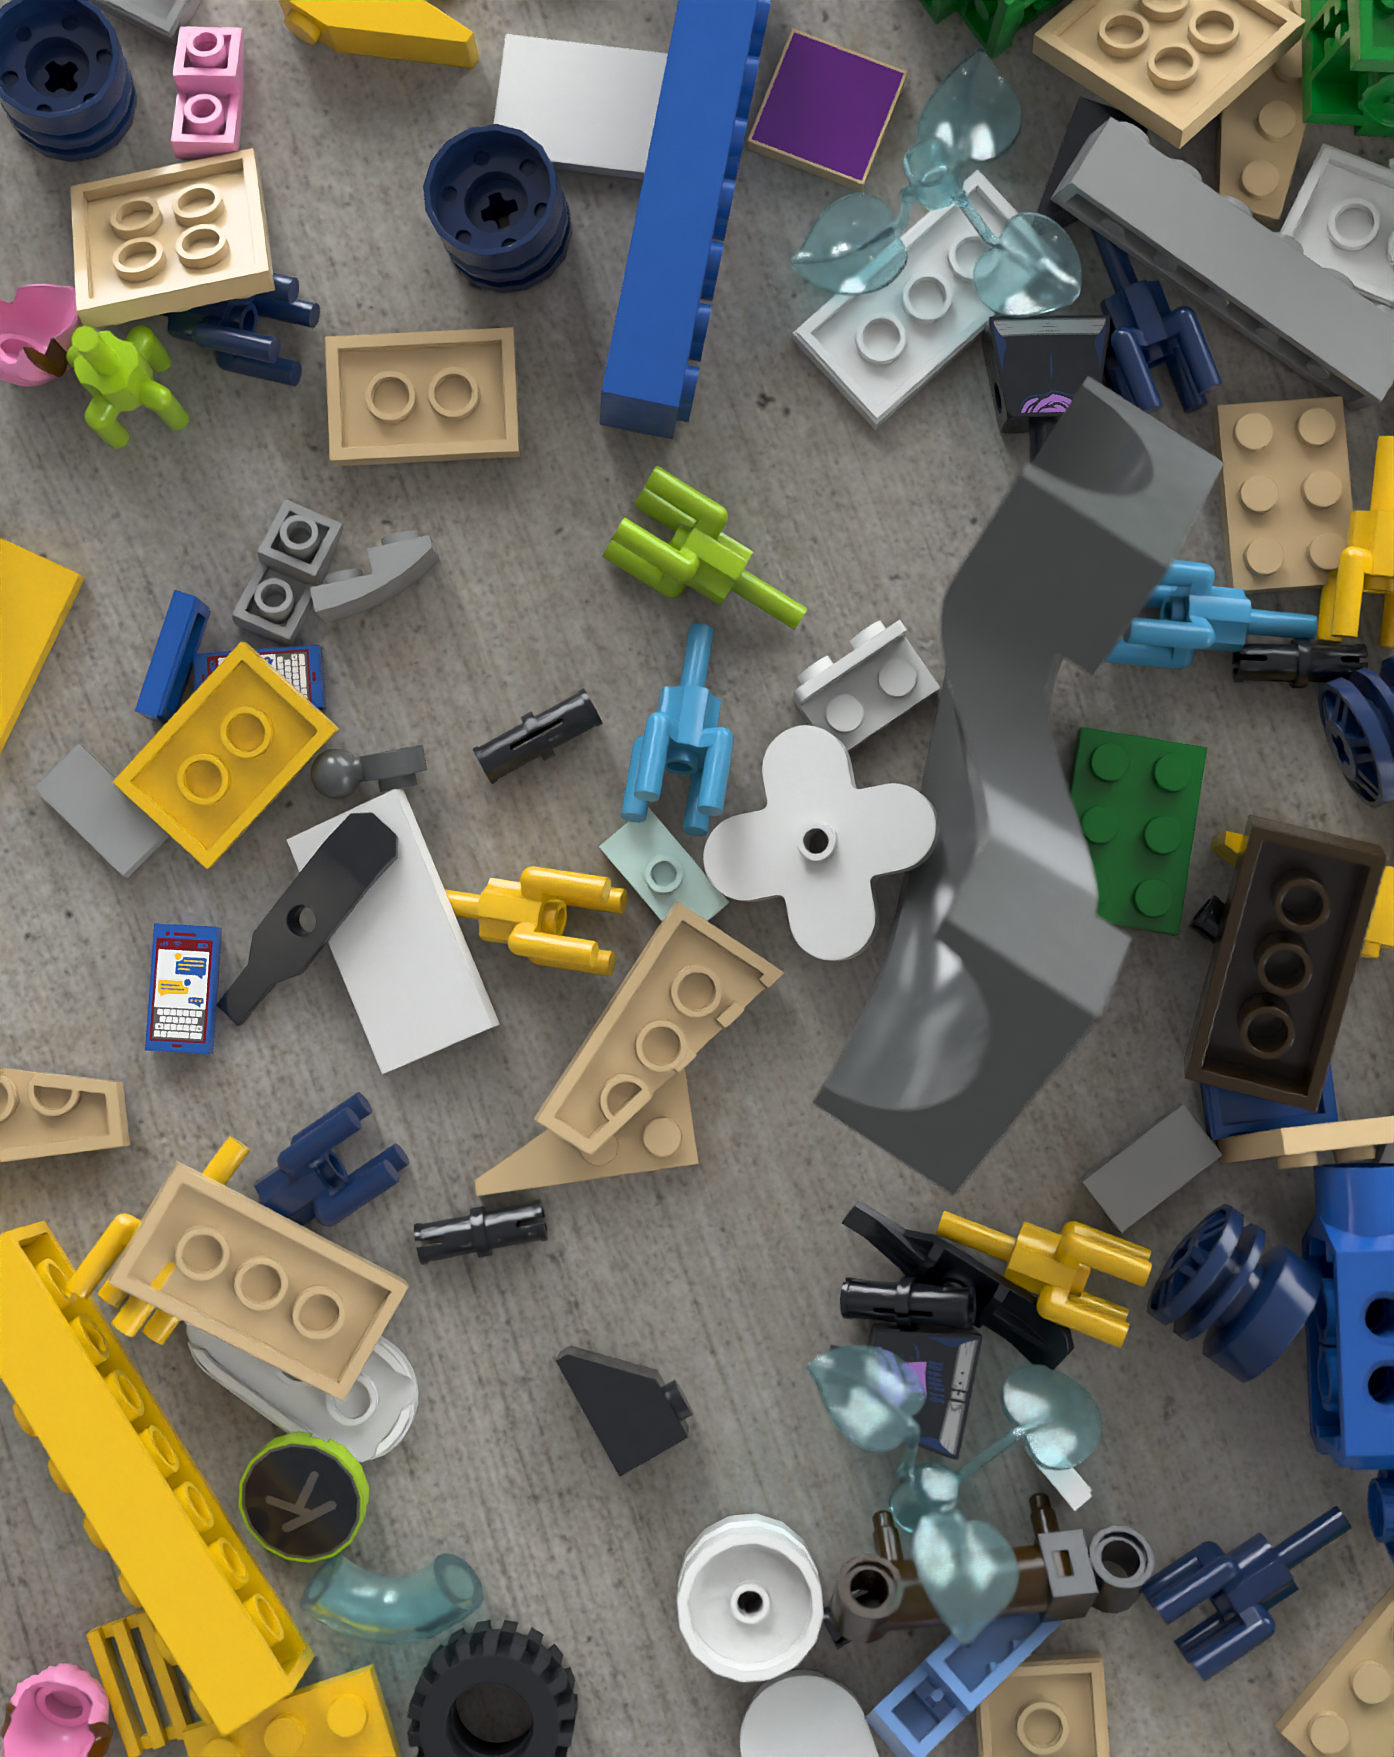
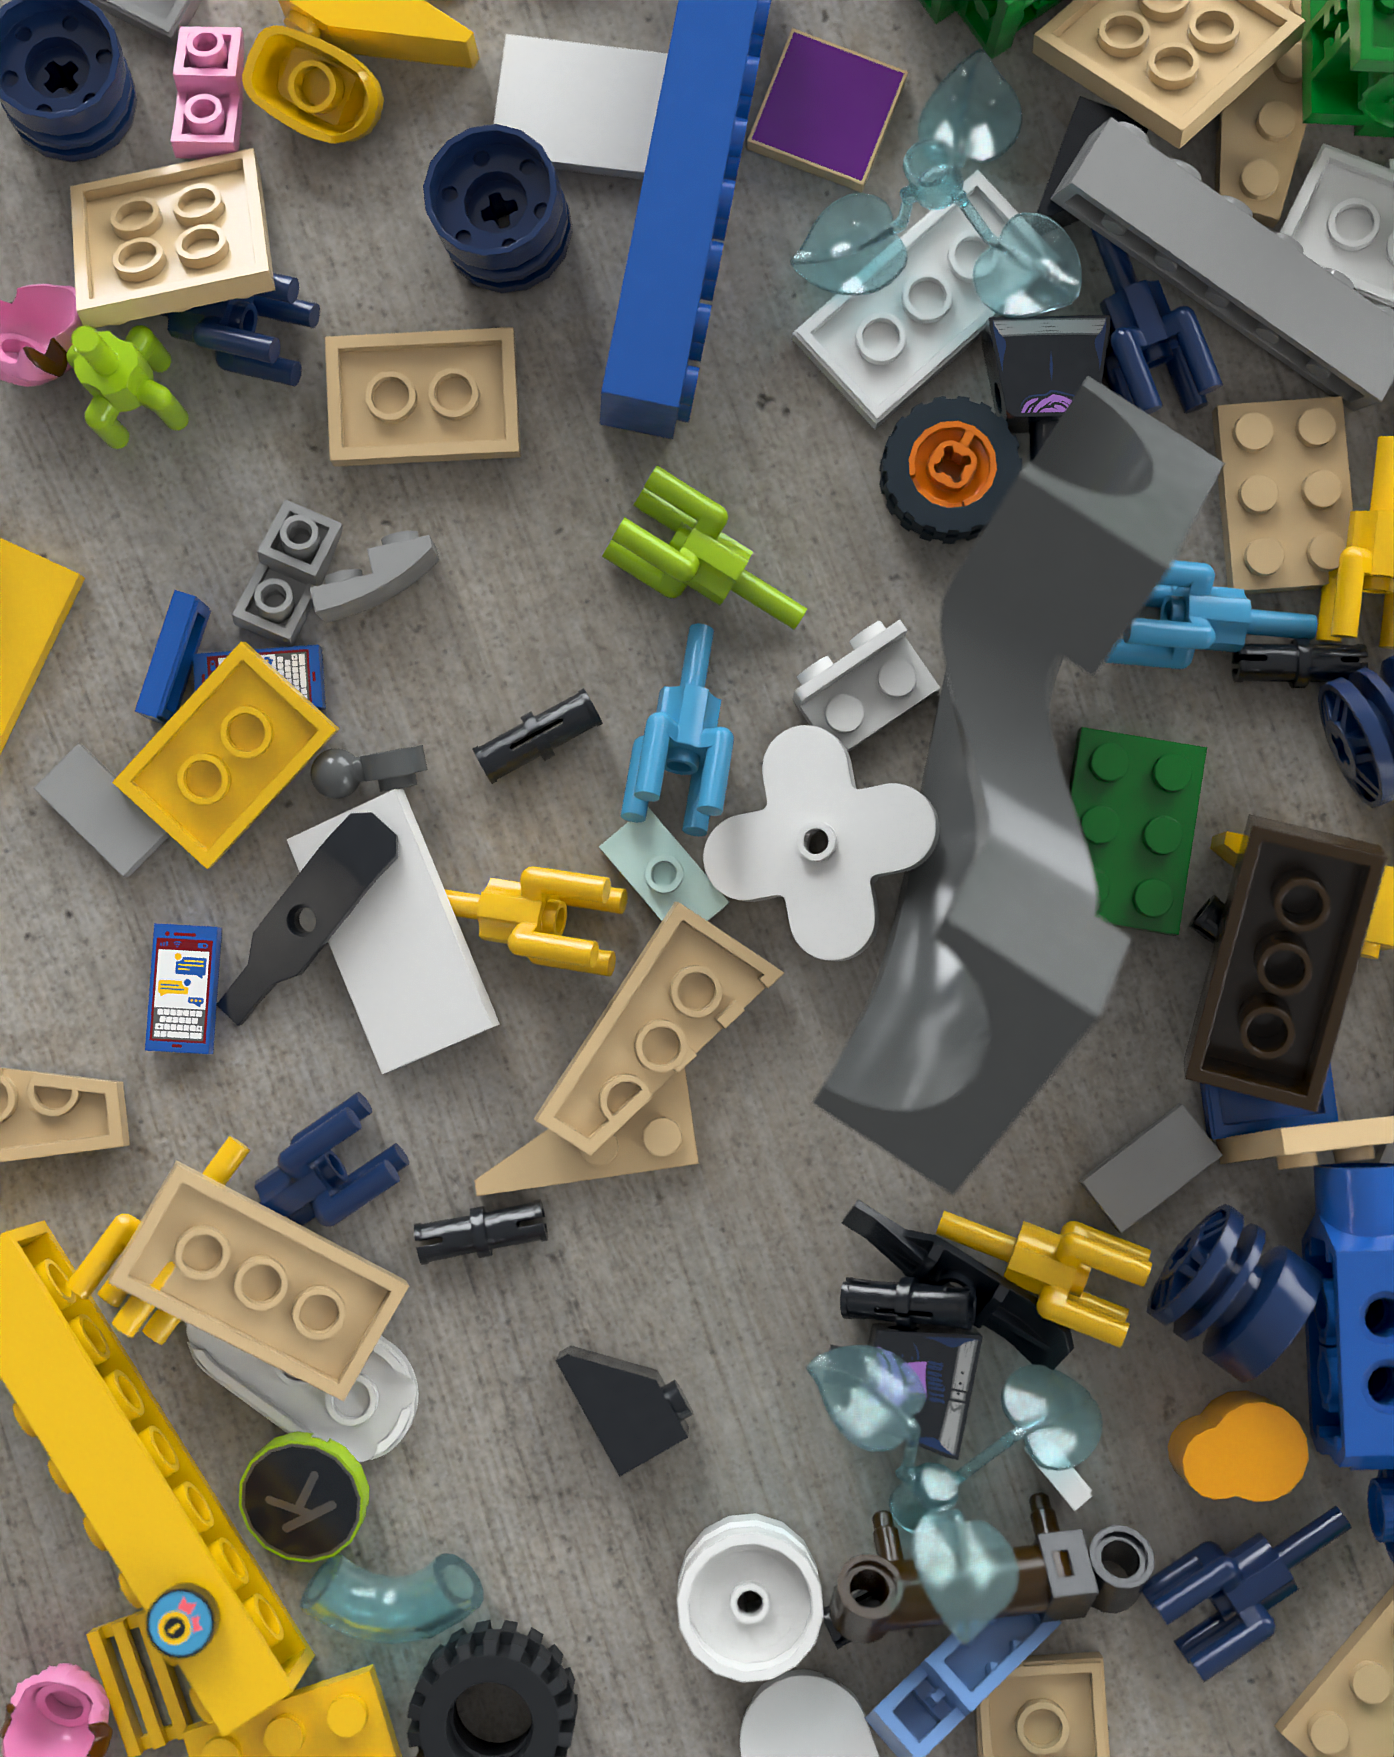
(182, 1620): none -> tile
(312, 86): none -> yellow piece
(948, 468): none -> black wheel
(1240, 1449): none -> light orange piece

